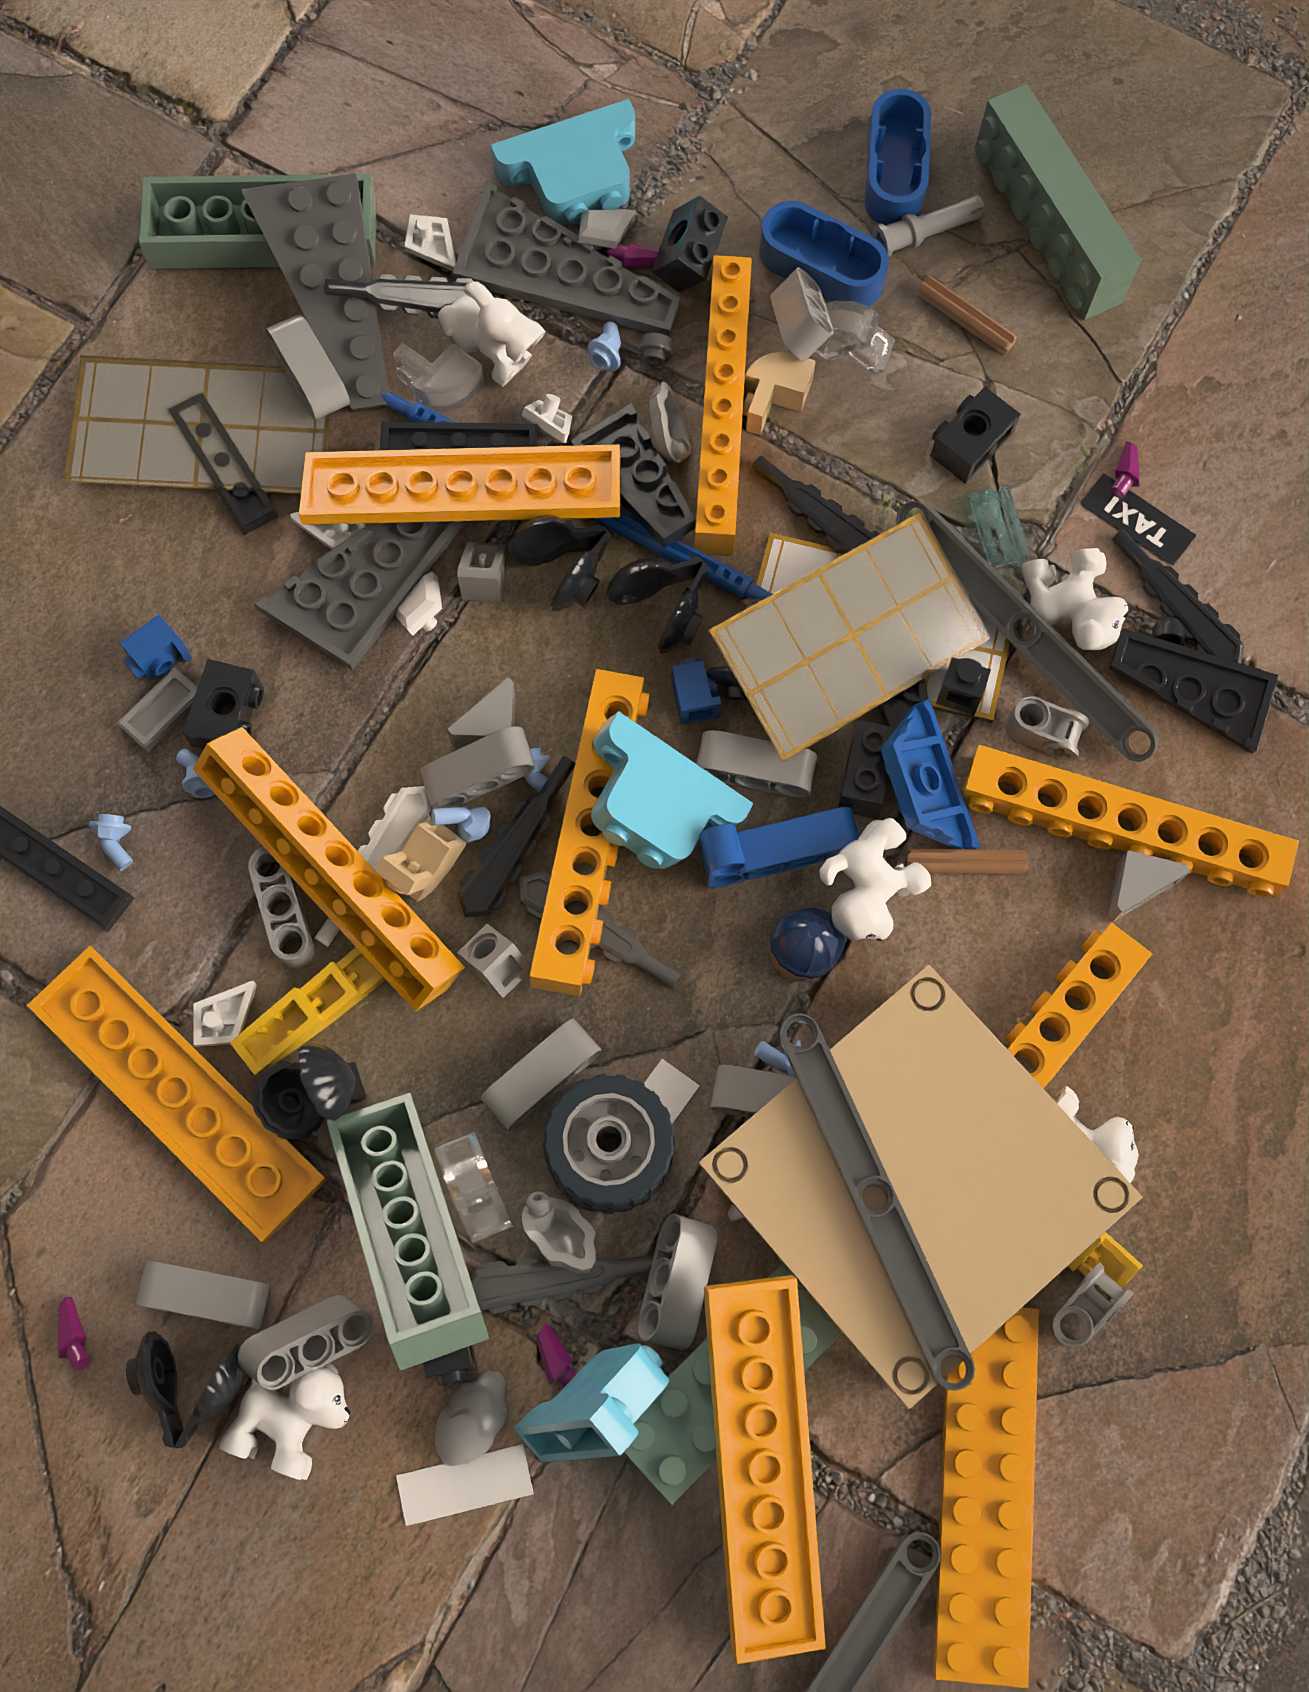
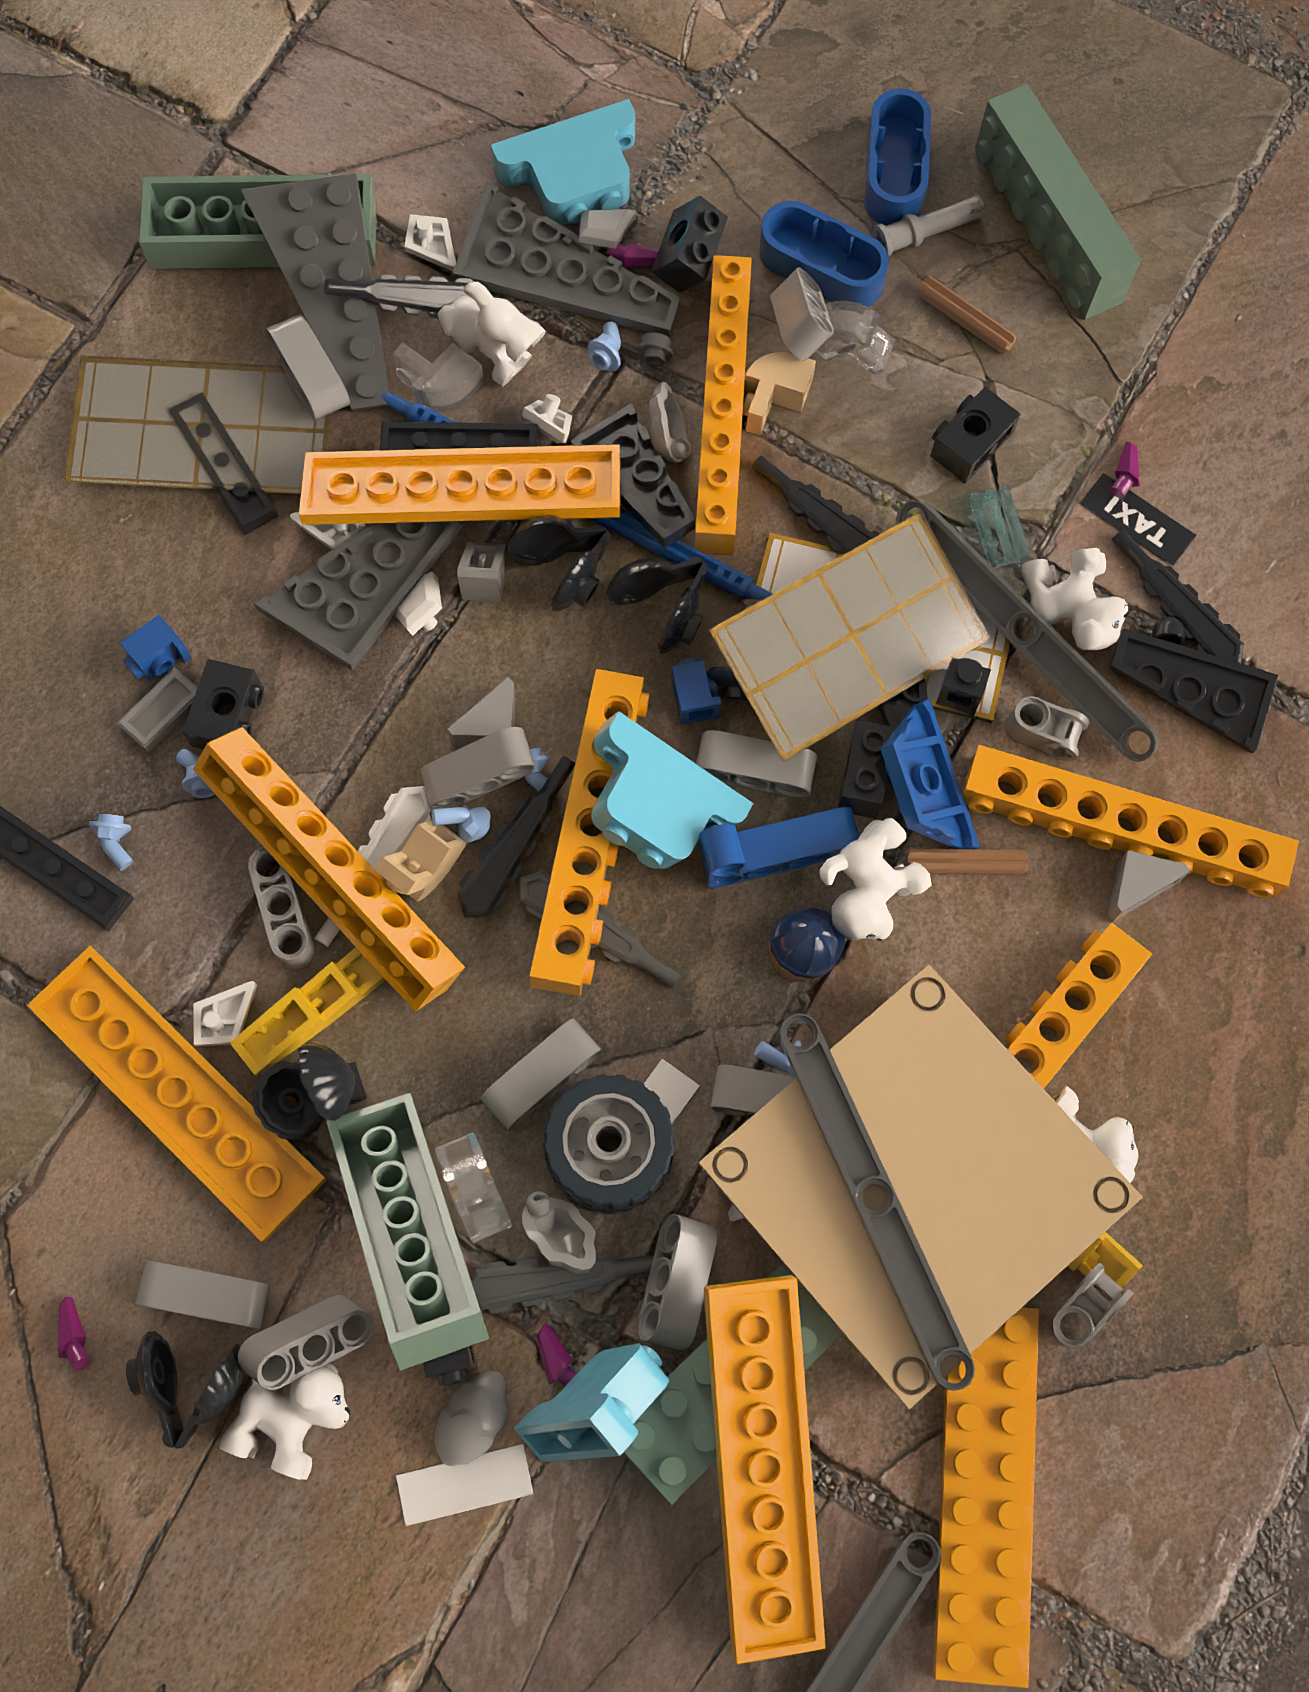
(494, 960): light grey brick -> none

